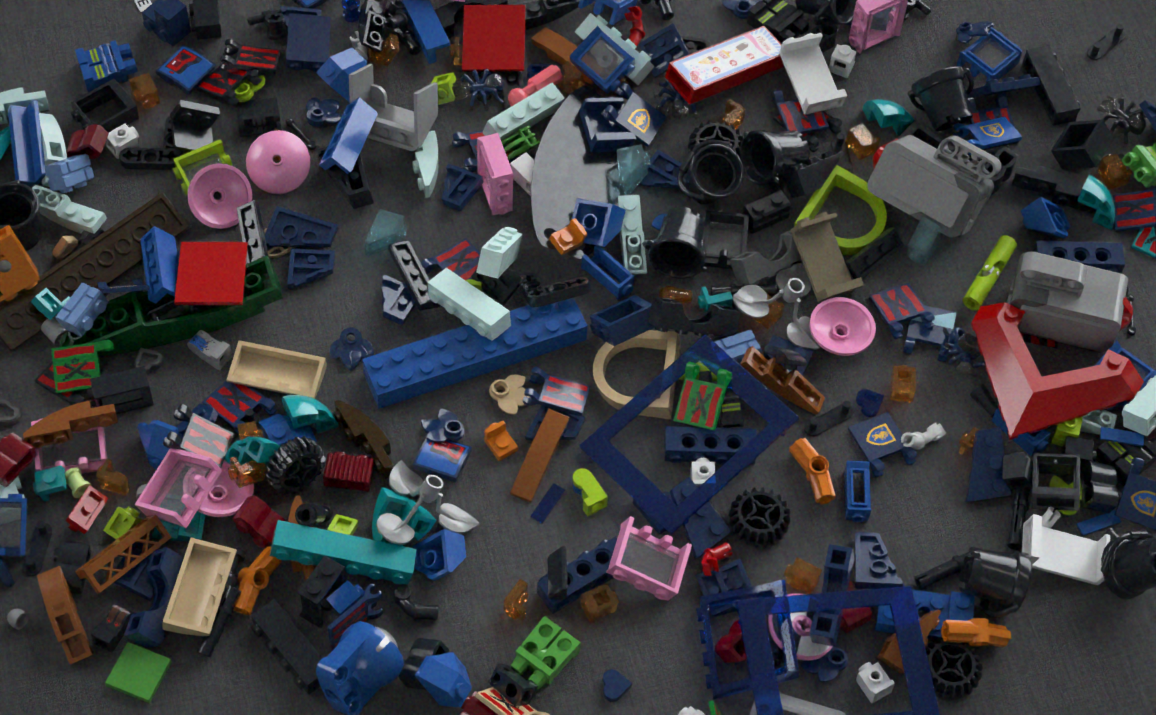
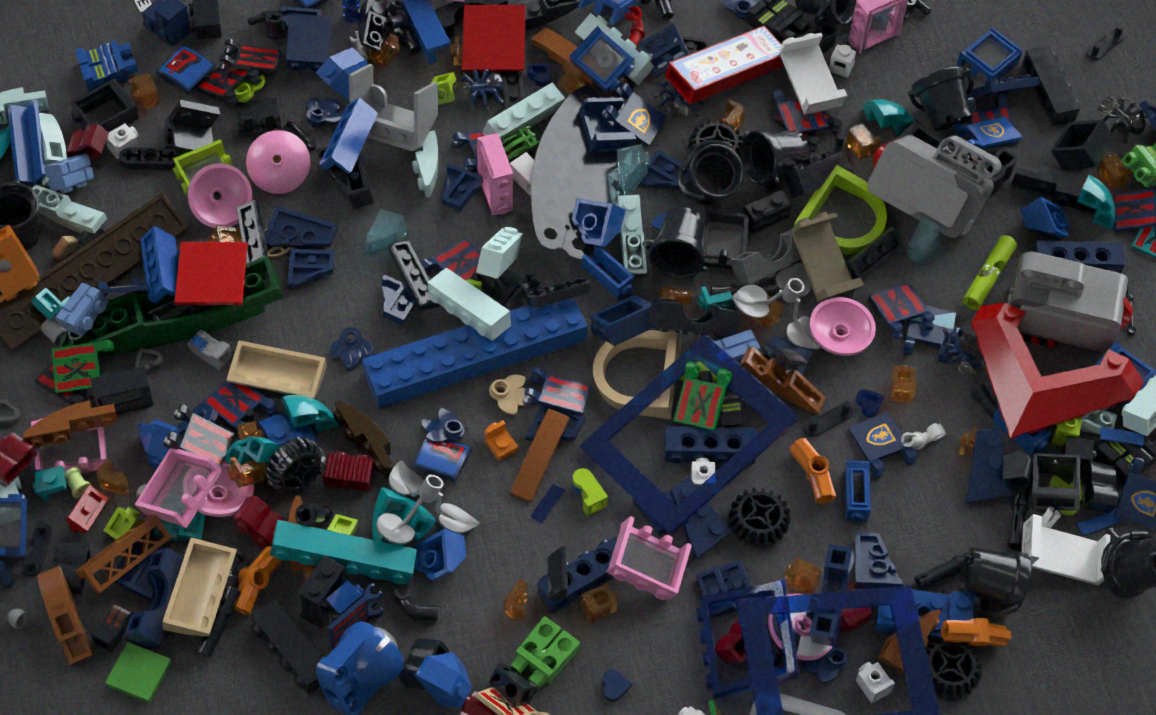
(225, 234): none -> clear orange bracket
(537, 82): coral piece -> none
(568, 237): orange bracket -> none
(712, 556): red piece -> none
(967, 31): dark blue plate -> none

